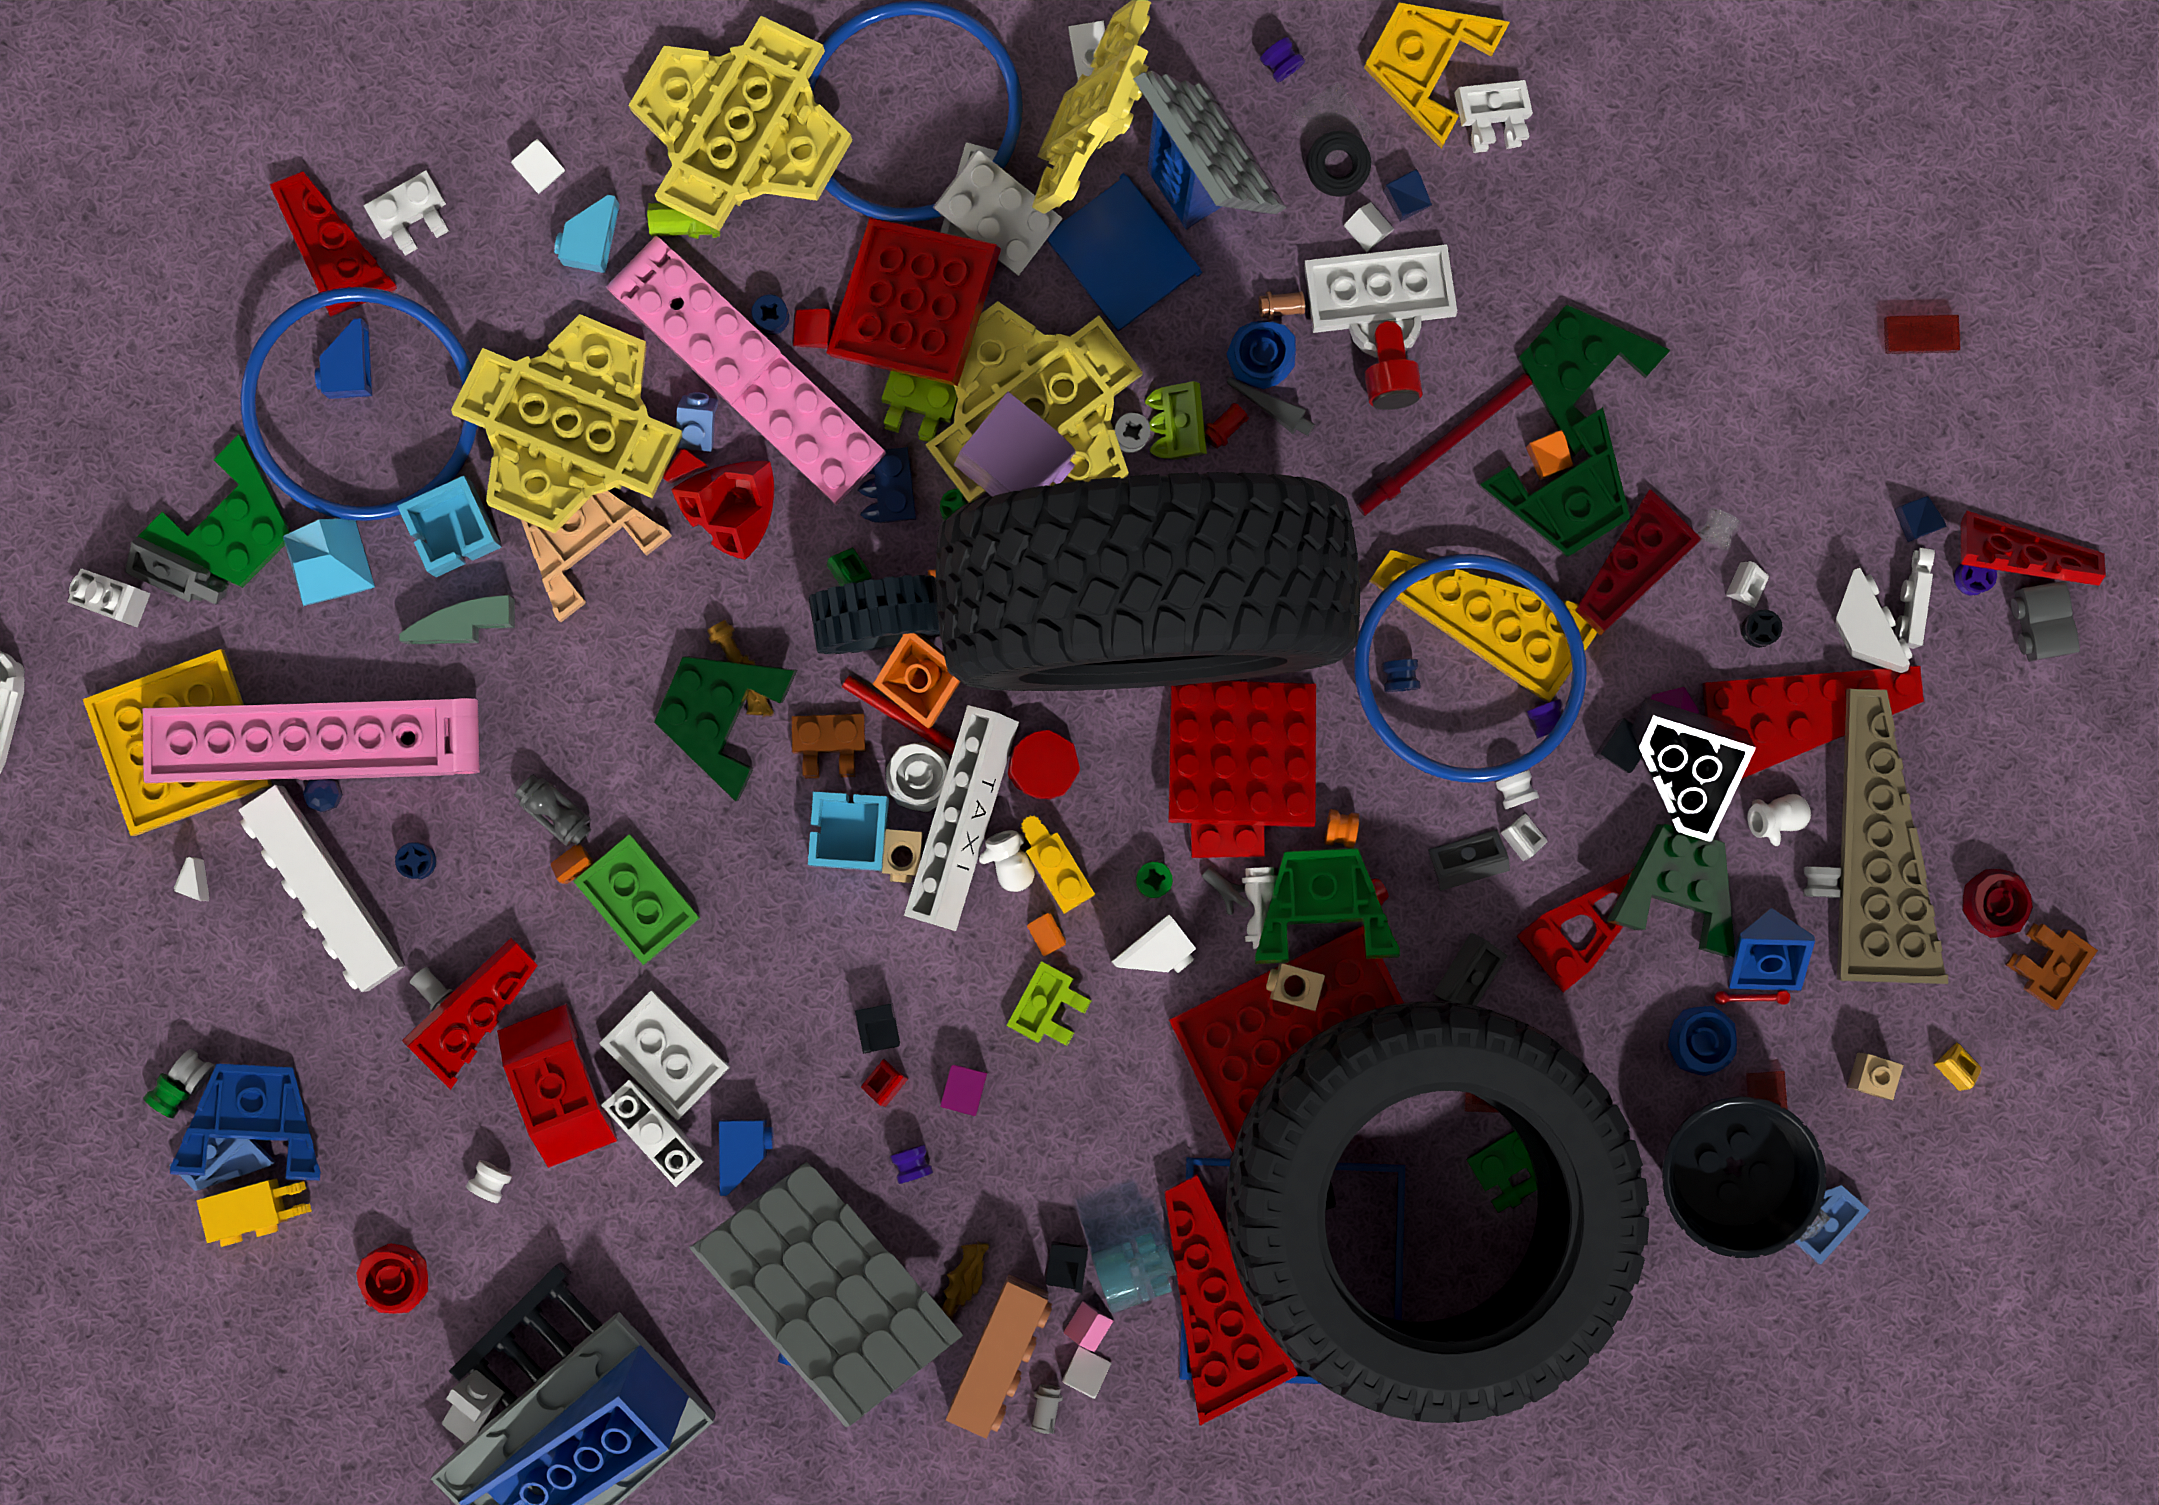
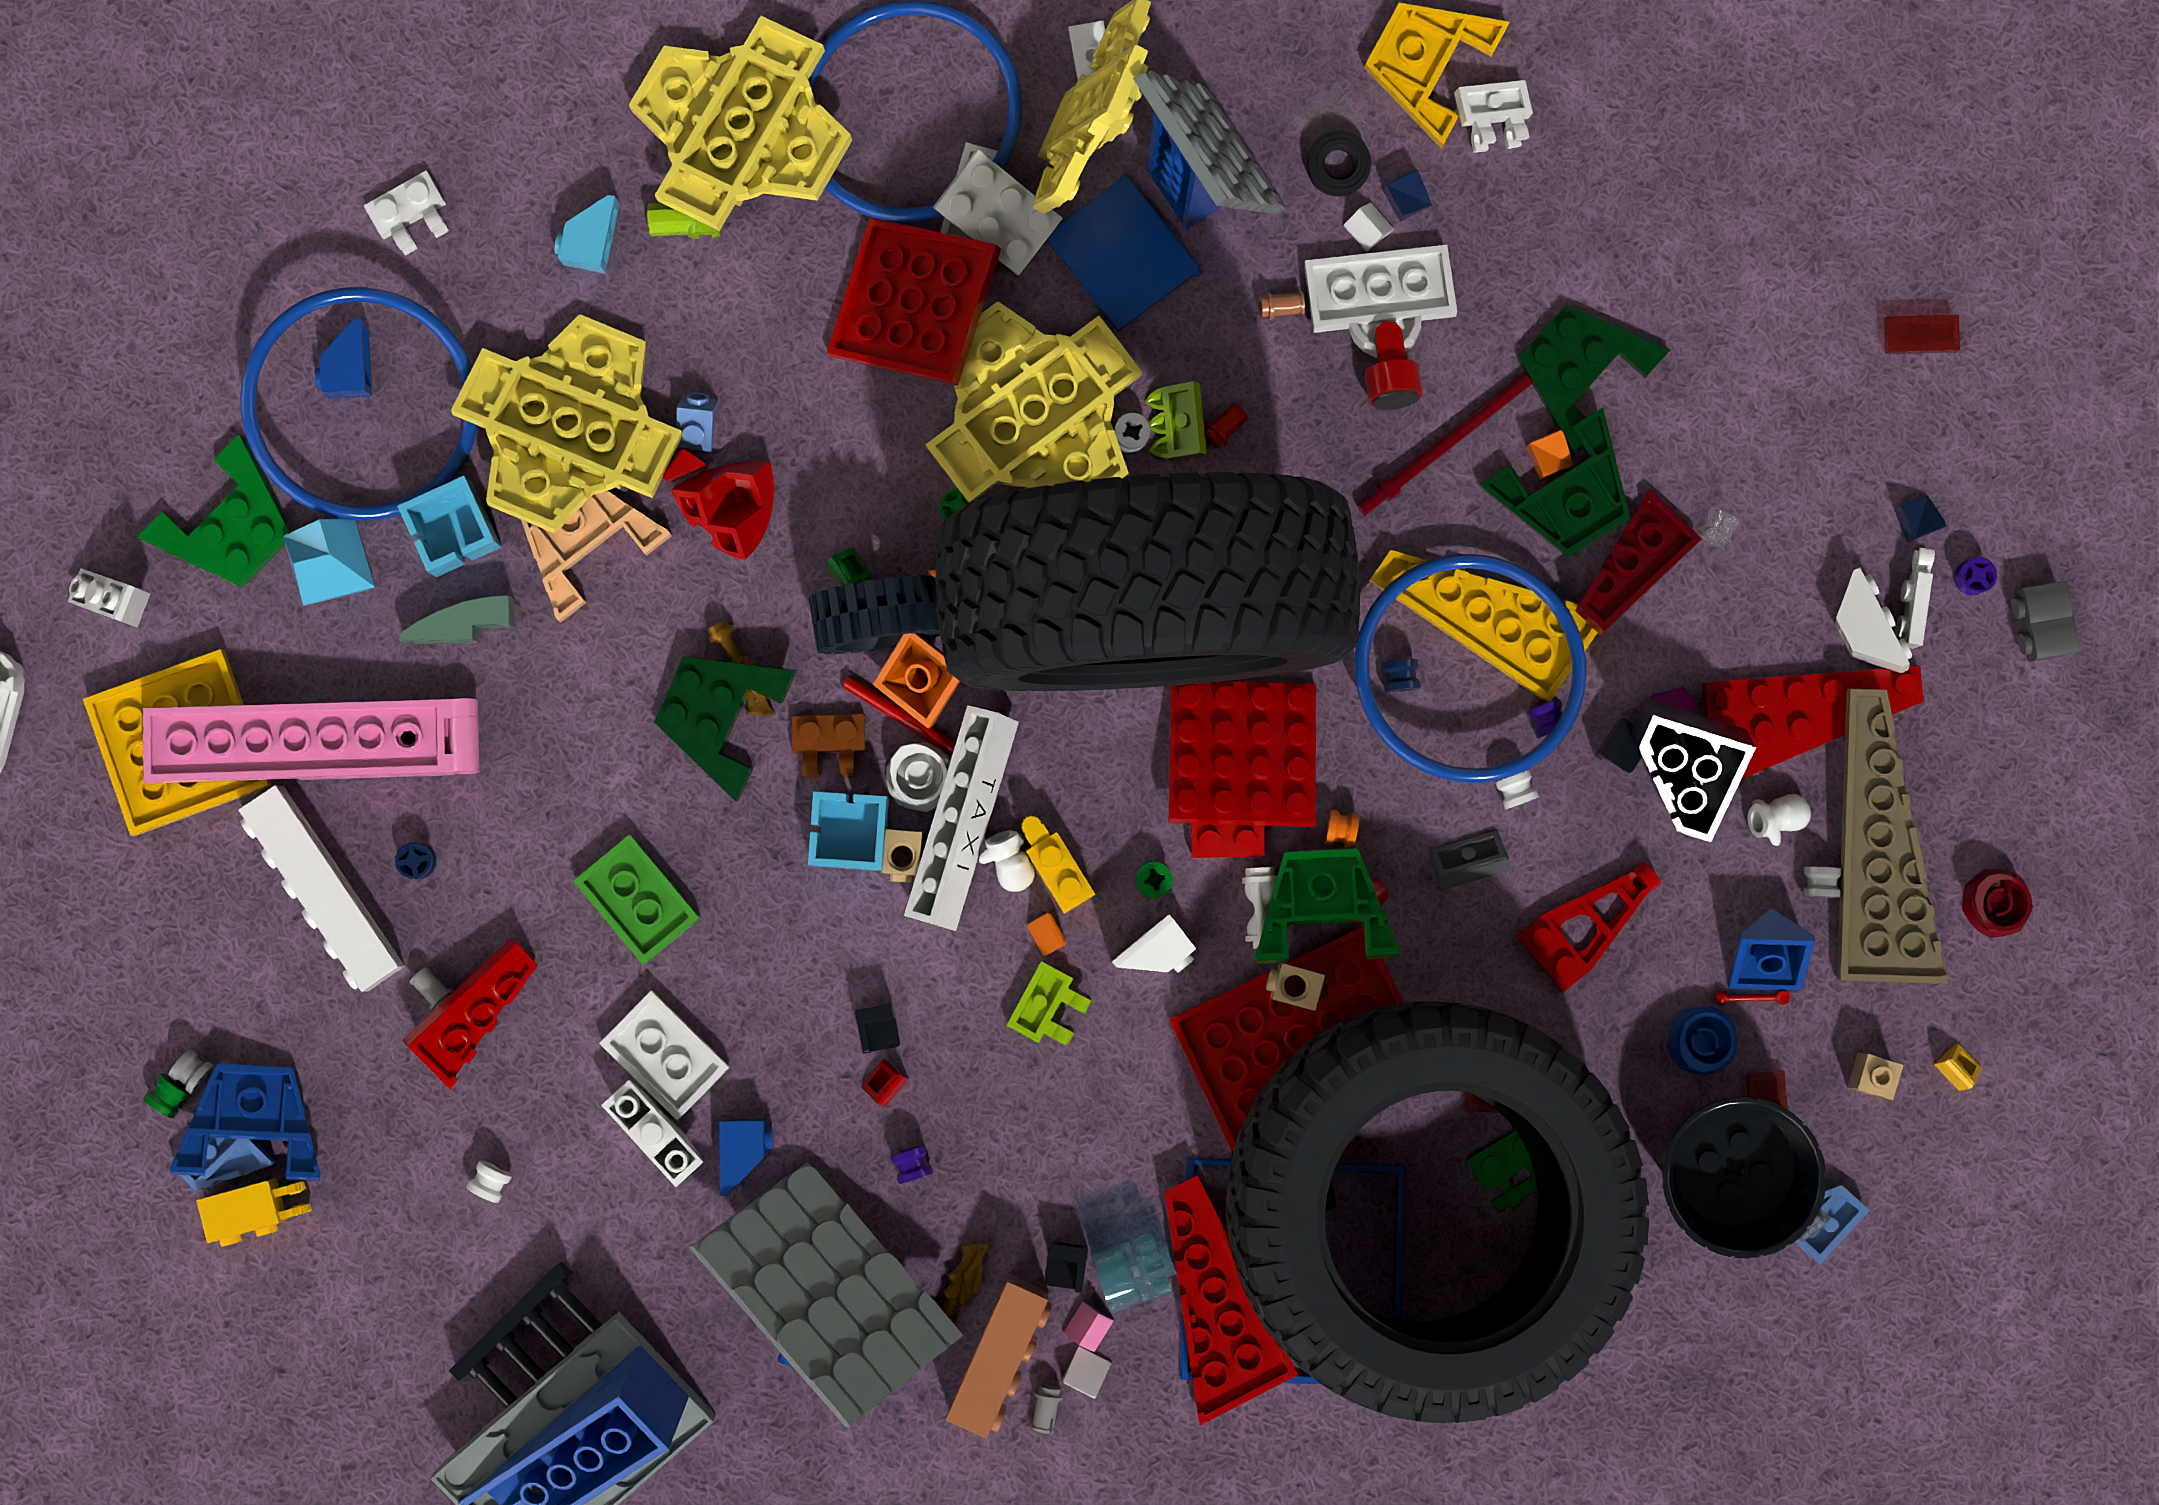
(173, 573): dark grey hinge -> none
(193, 880): white slope -> none
(322, 794): dark blue tile -> none
(326, 242): red wing -> none
(388, 1287): red hat -> none
(472, 1405): light grey bracket -> none
(537, 166): white slope -> none
(539, 799): dark grey piece -> none
(554, 1087): red slope -> none
(571, 864): orange slope -> none
(746, 370): bright pink hinge -> none
(775, 320): dark blue wheel -> none
(812, 328): red slope -> none
(891, 488): dark blue plate -> none
(921, 396): lime plate -> none
(963, 1090): magenta panel -> none
(1015, 450): lavender brick -> none
(1044, 765): red hat -> none
(1228, 890): dark grey bar -> none
(1257, 345): blue hat -> none
(1282, 59): dark purple wheel -> none
(1286, 414): dark grey piece -> none
(1470, 972): dark grey slope -> none
(1524, 837): white slope -> none
(1684, 874): dark green wing -> none
(1748, 583): white slope -> none
(1767, 624): black wheel -> none
(2022, 551): red wing -> none
(2060, 967): dark orange plate -> none

